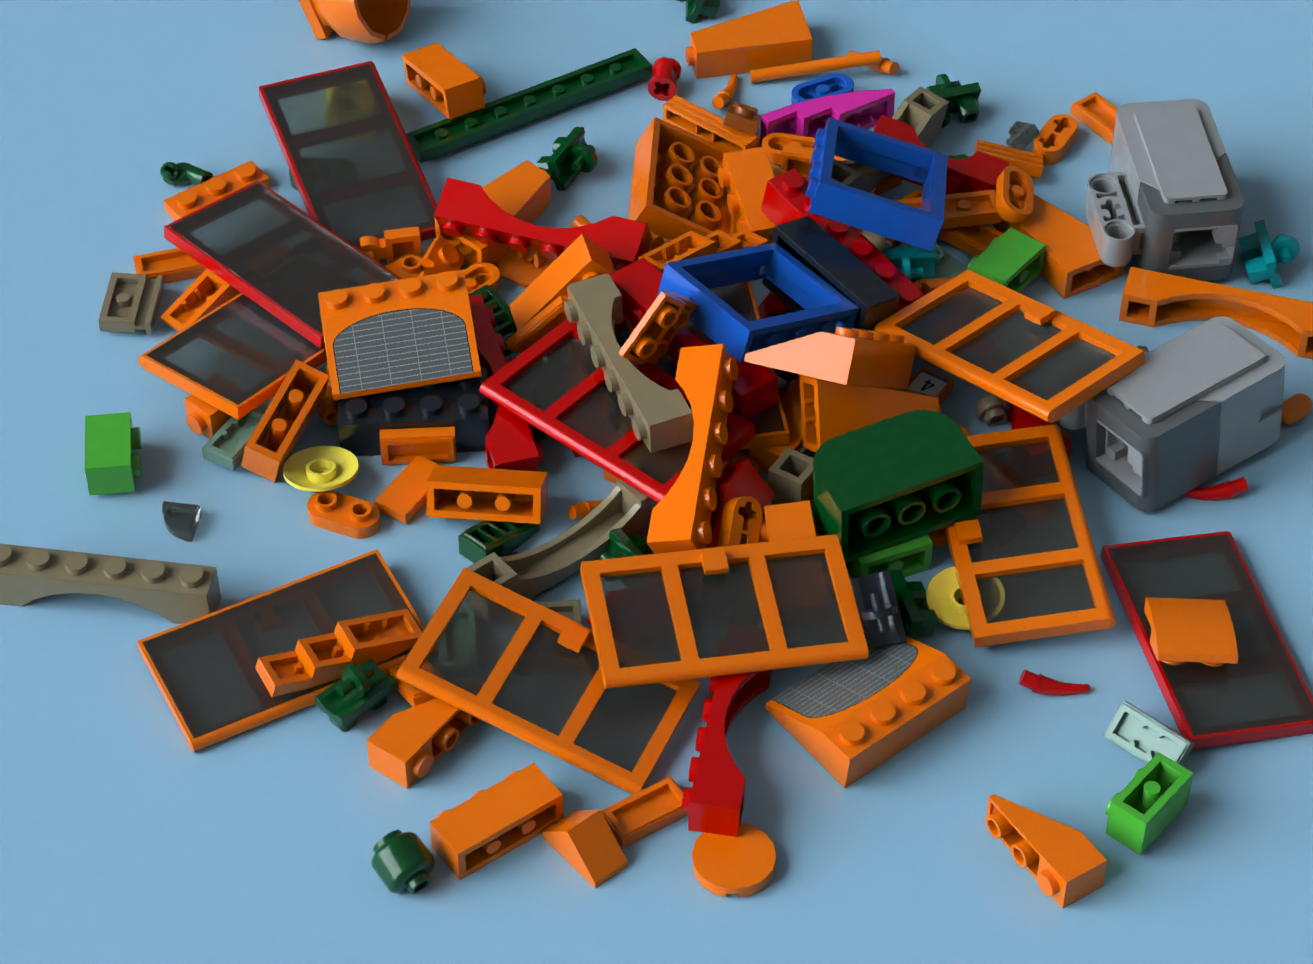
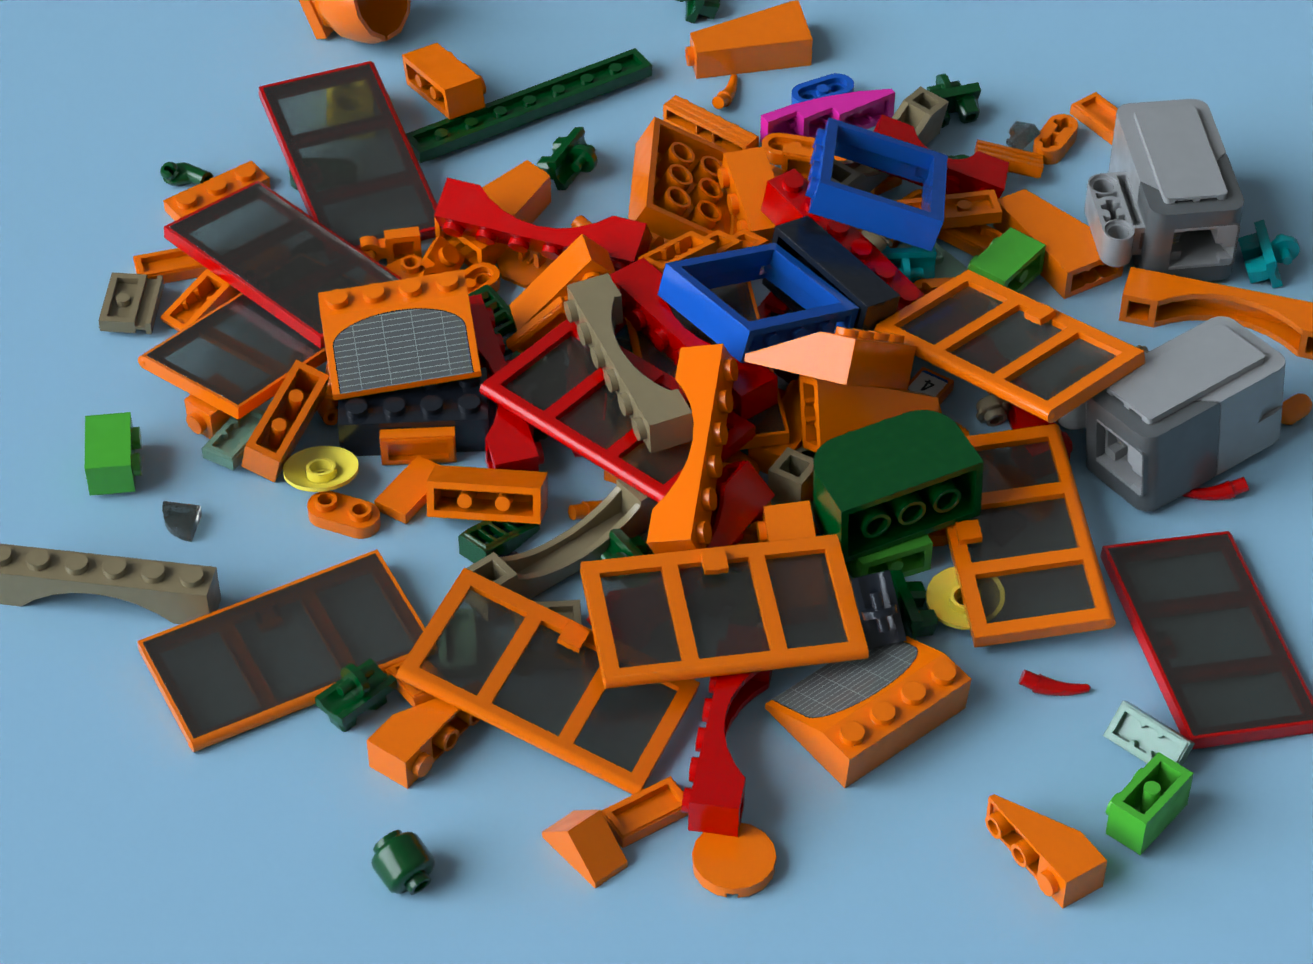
(323, 656): orange slope -> none
(496, 820): orange brick -> none
(658, 328): orange slope -> none
(663, 83): red bush -> none
(734, 528): orange beam -> none
(742, 118): dark orange plate -> none
(815, 66): orange bar -> none
(884, 67): orange helmet -> none
(1014, 195): orange plate -> none
(1191, 631): orange slope -> none

